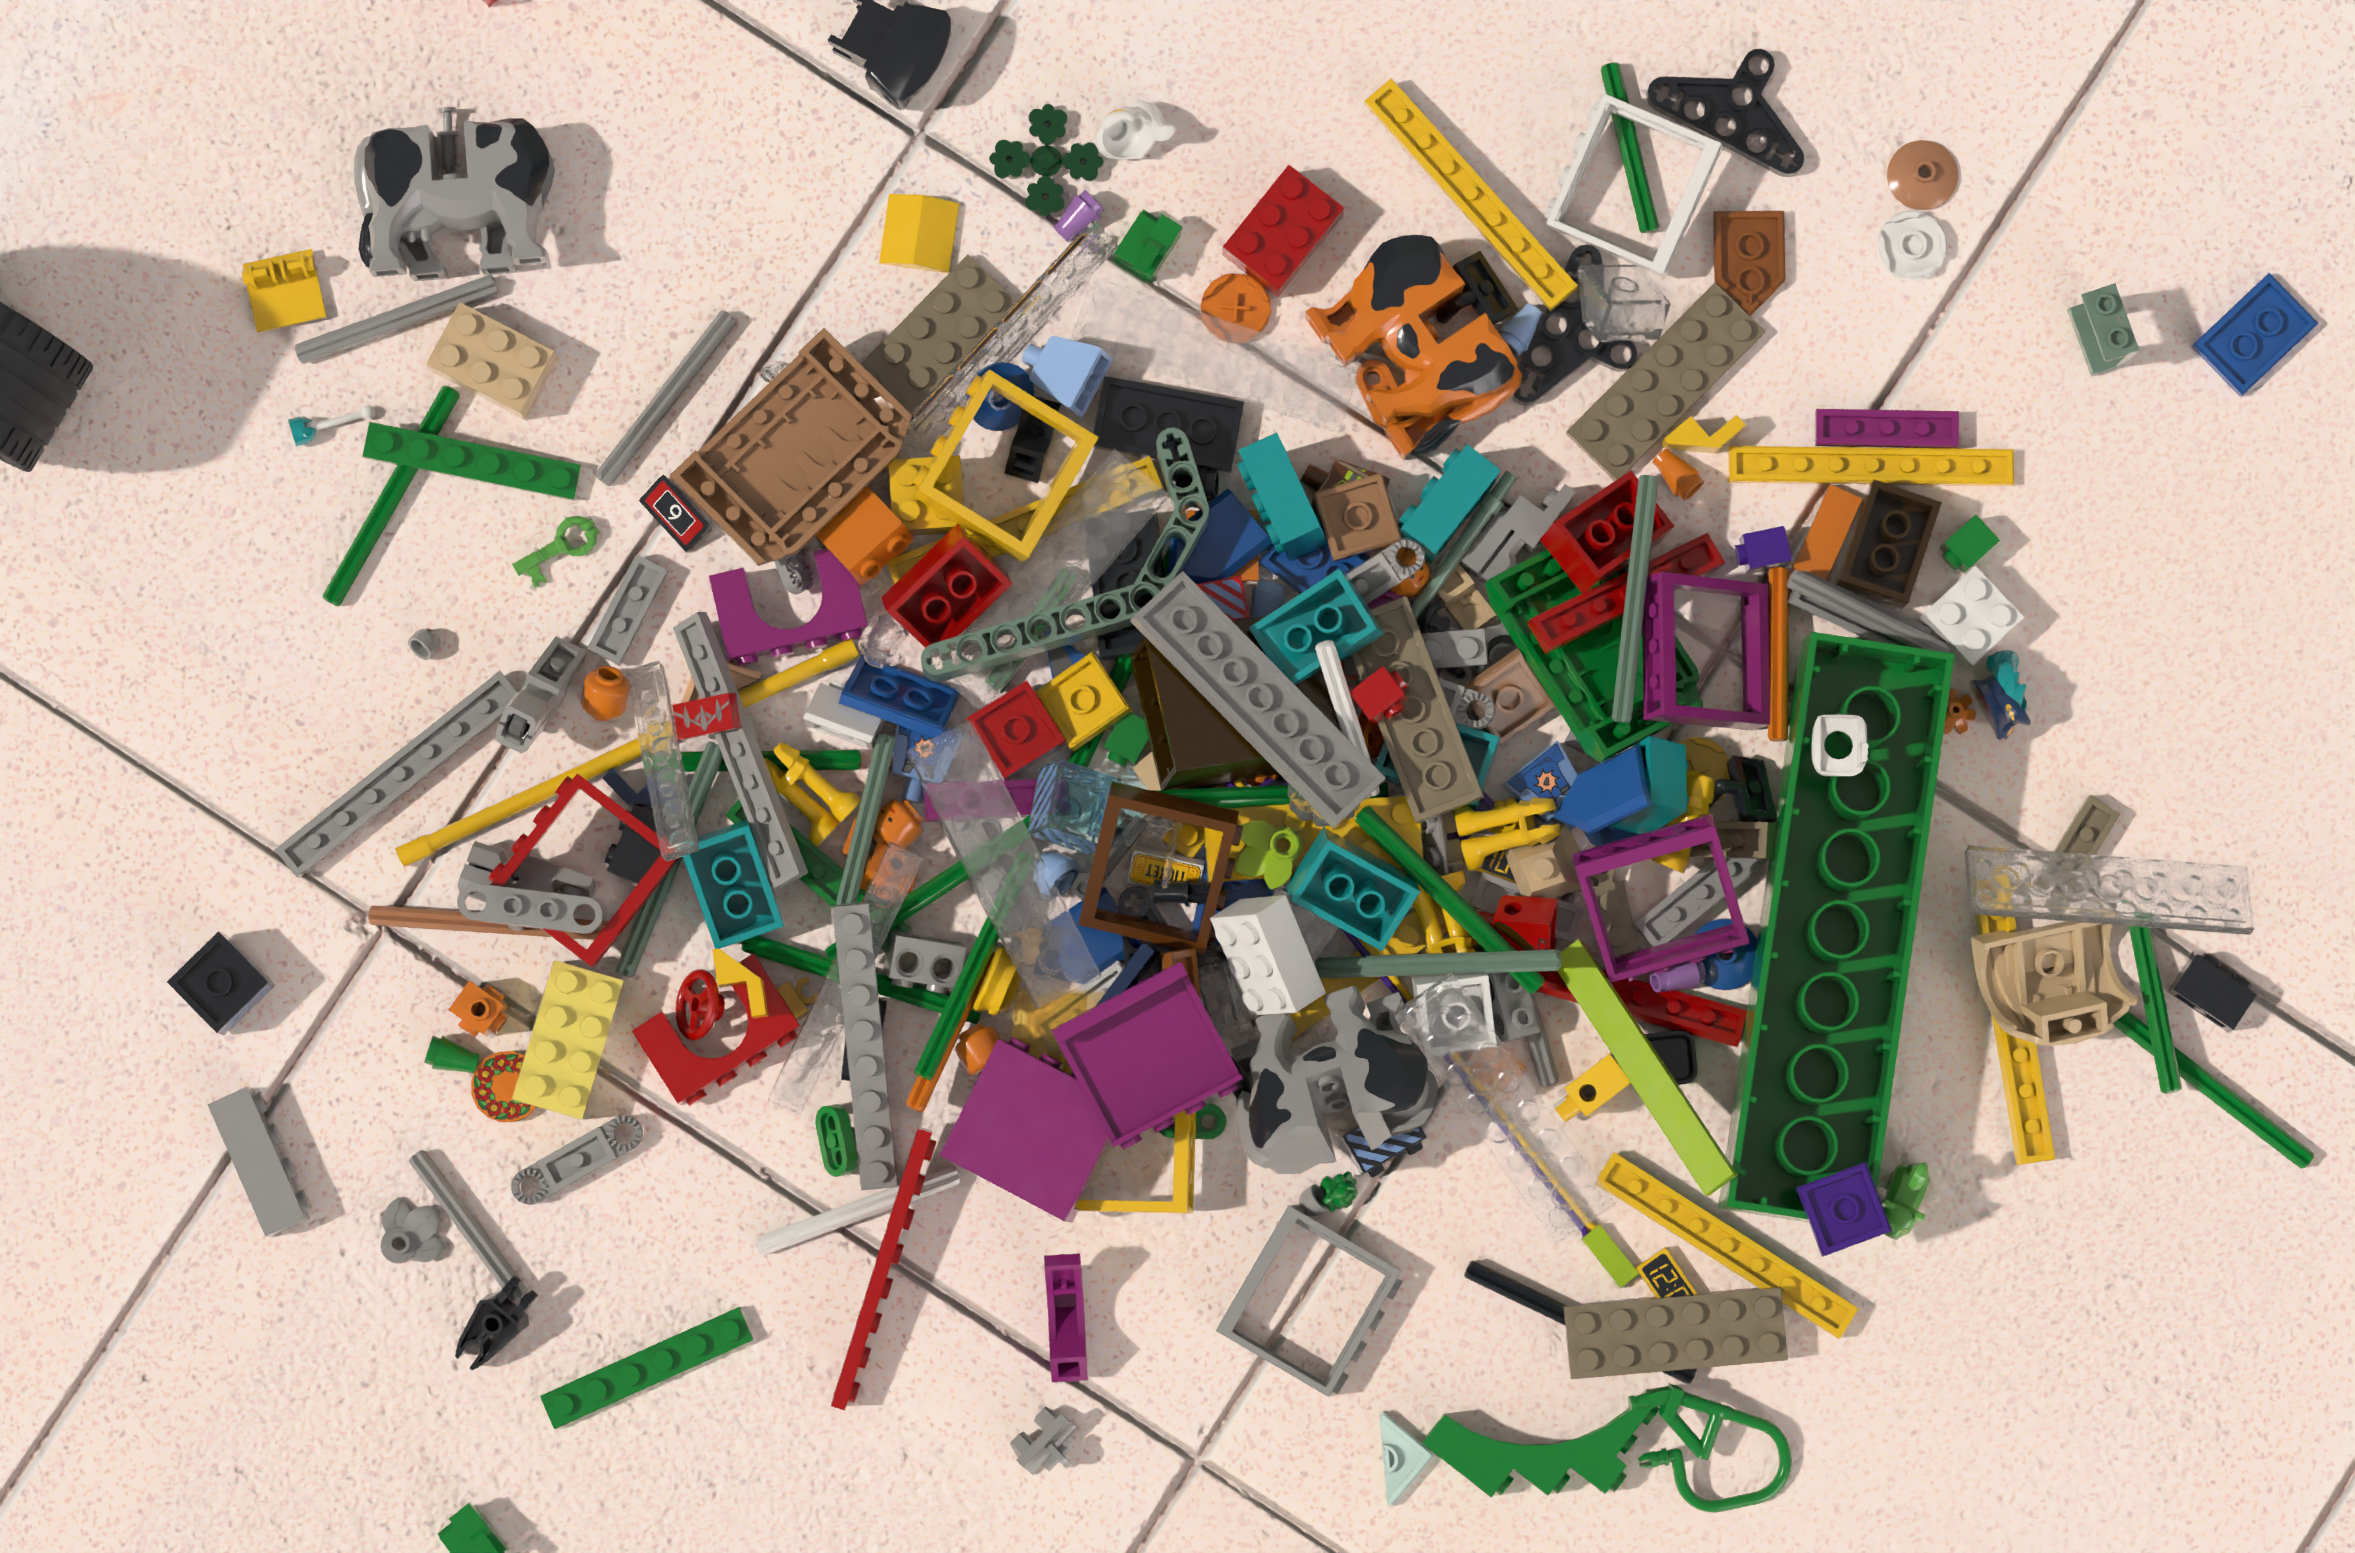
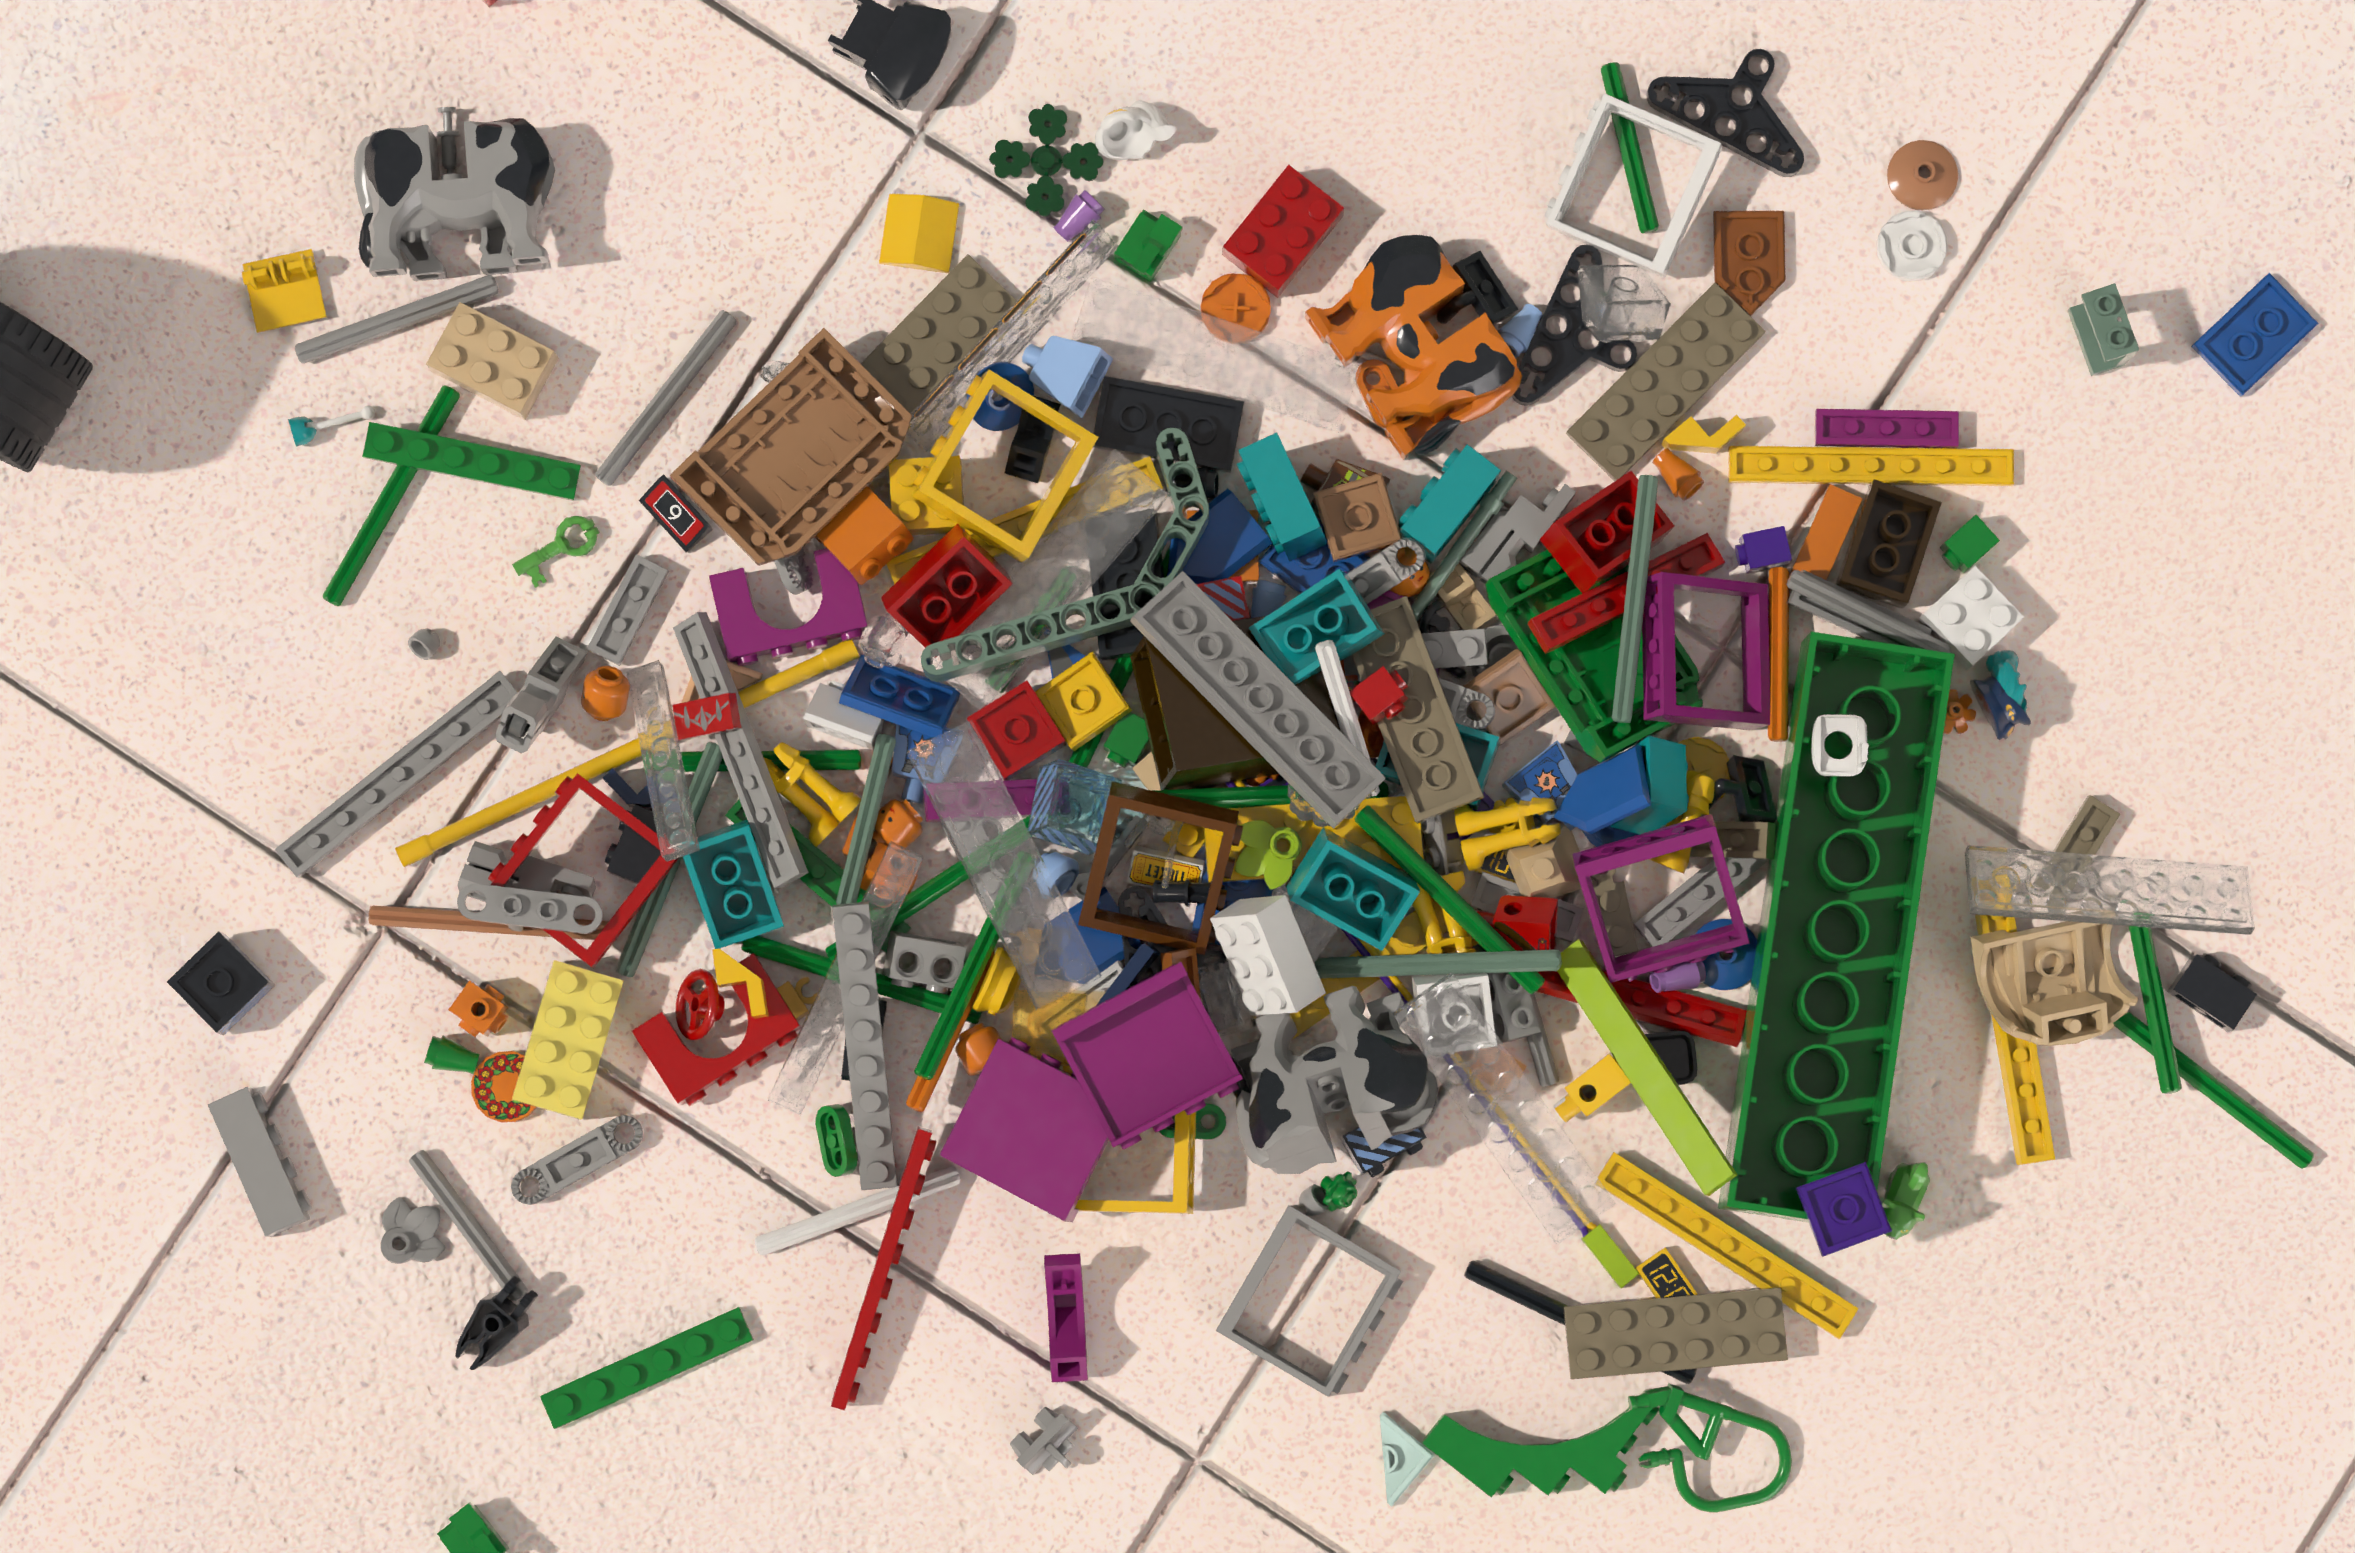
(1471, 194): yellow plate -> none

